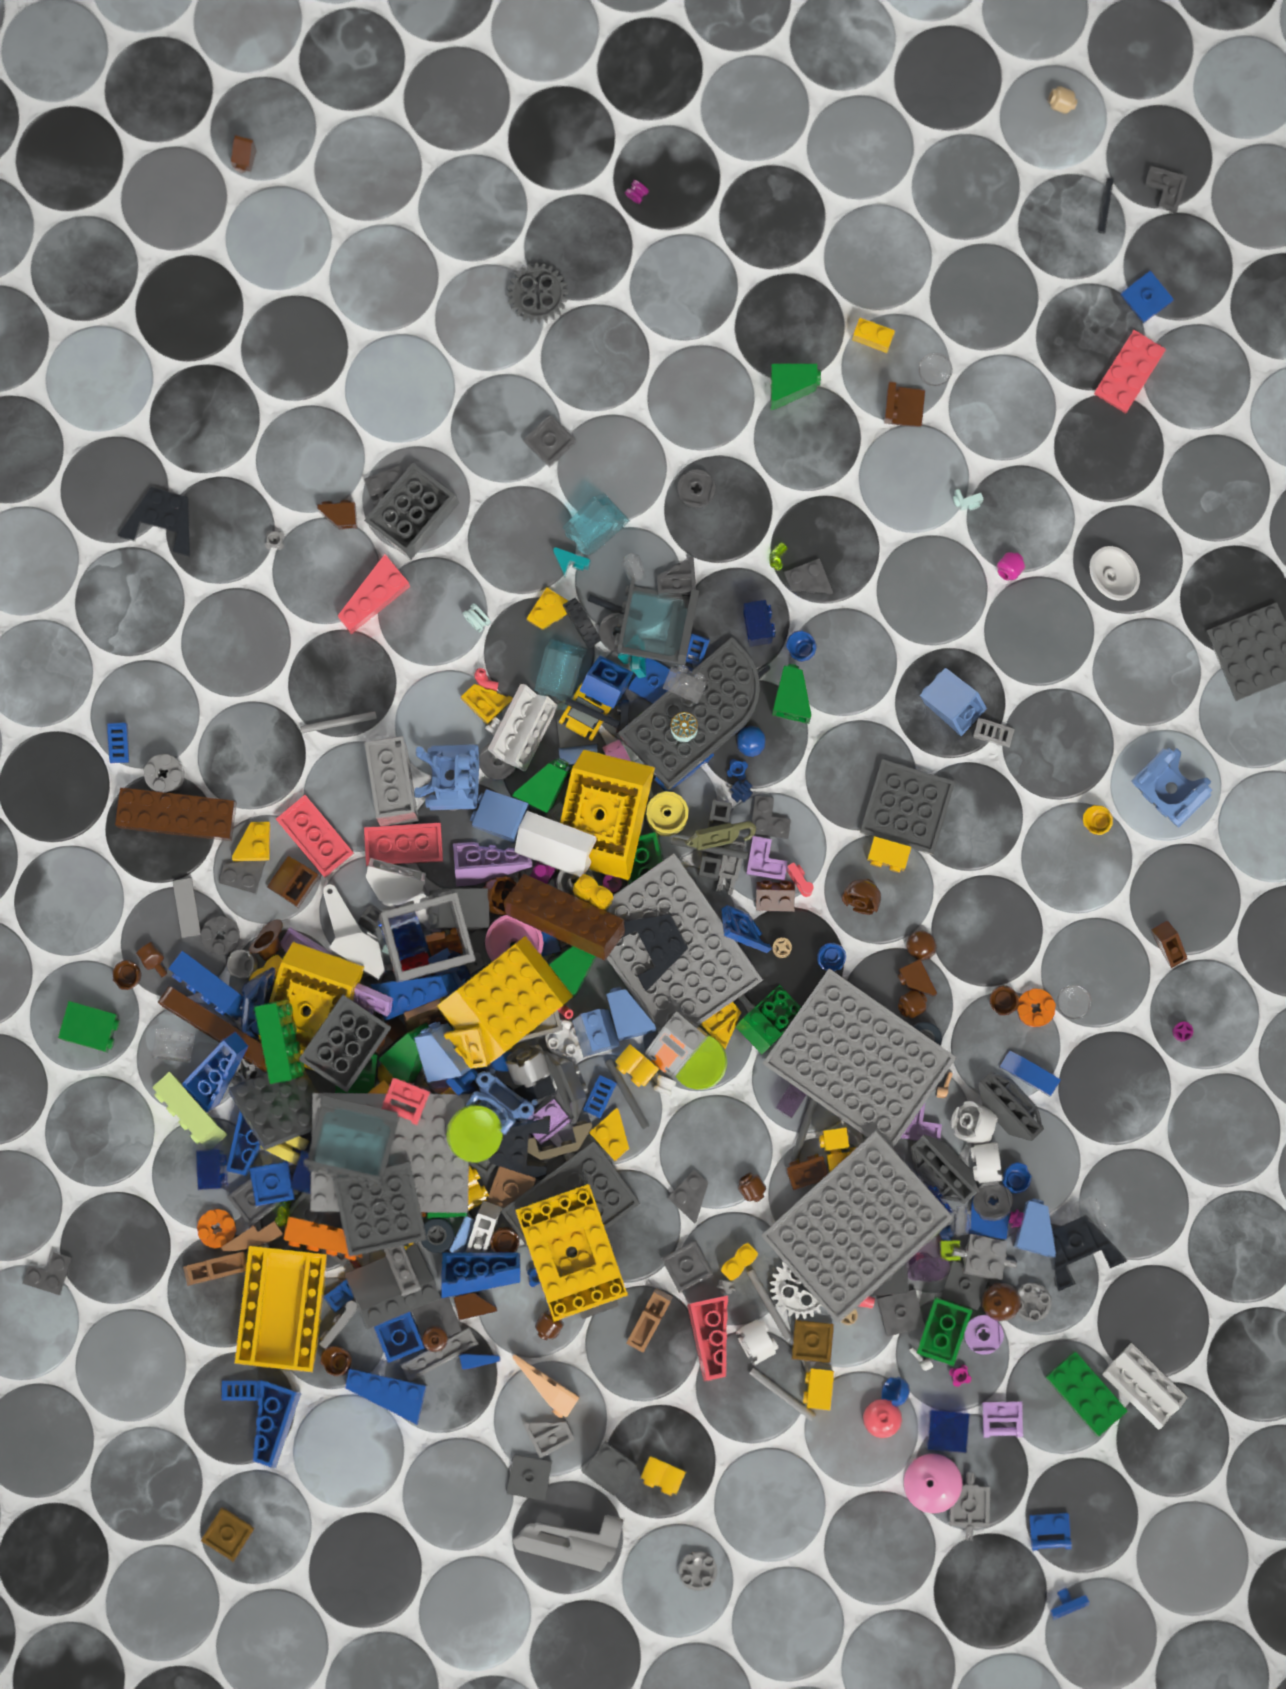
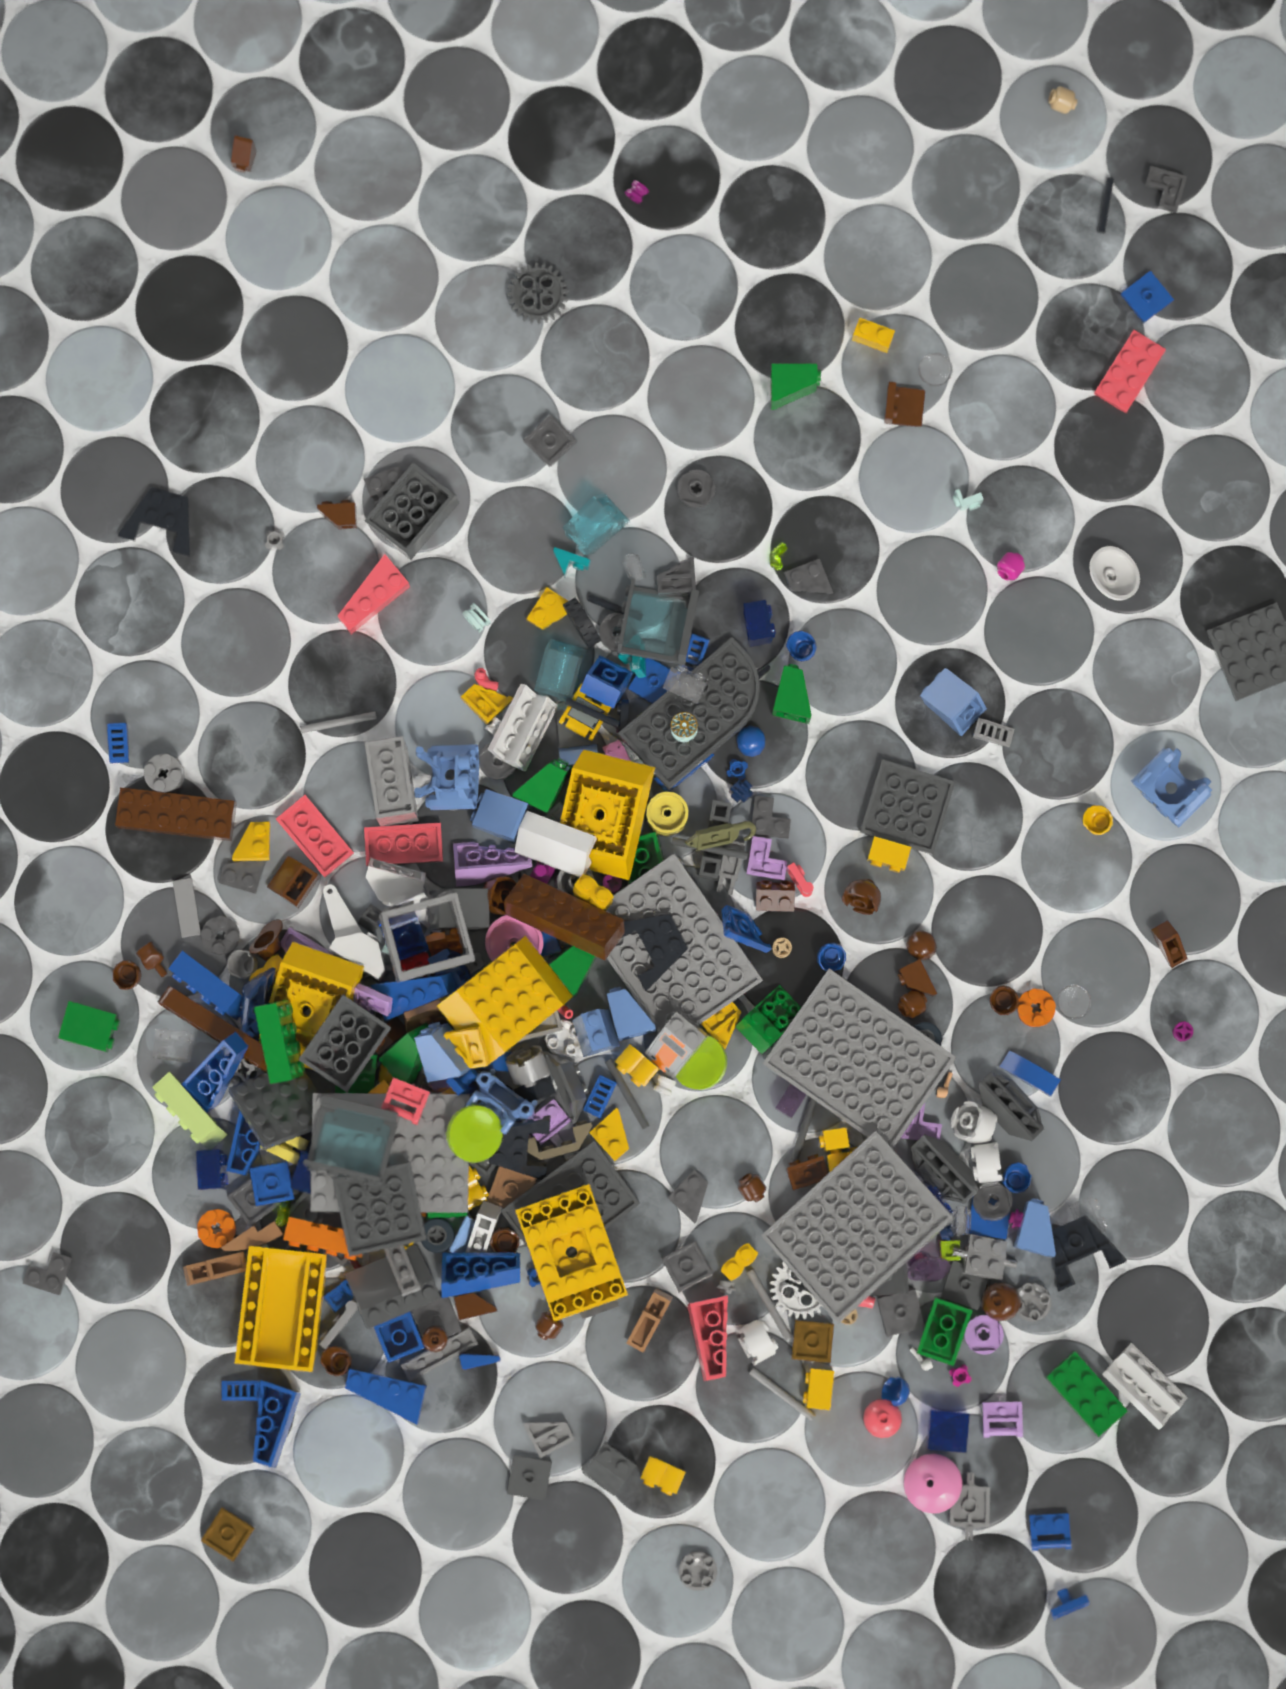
(555, 1394): light nougat wedge -> none
(581, 1549): light grey panel -> none

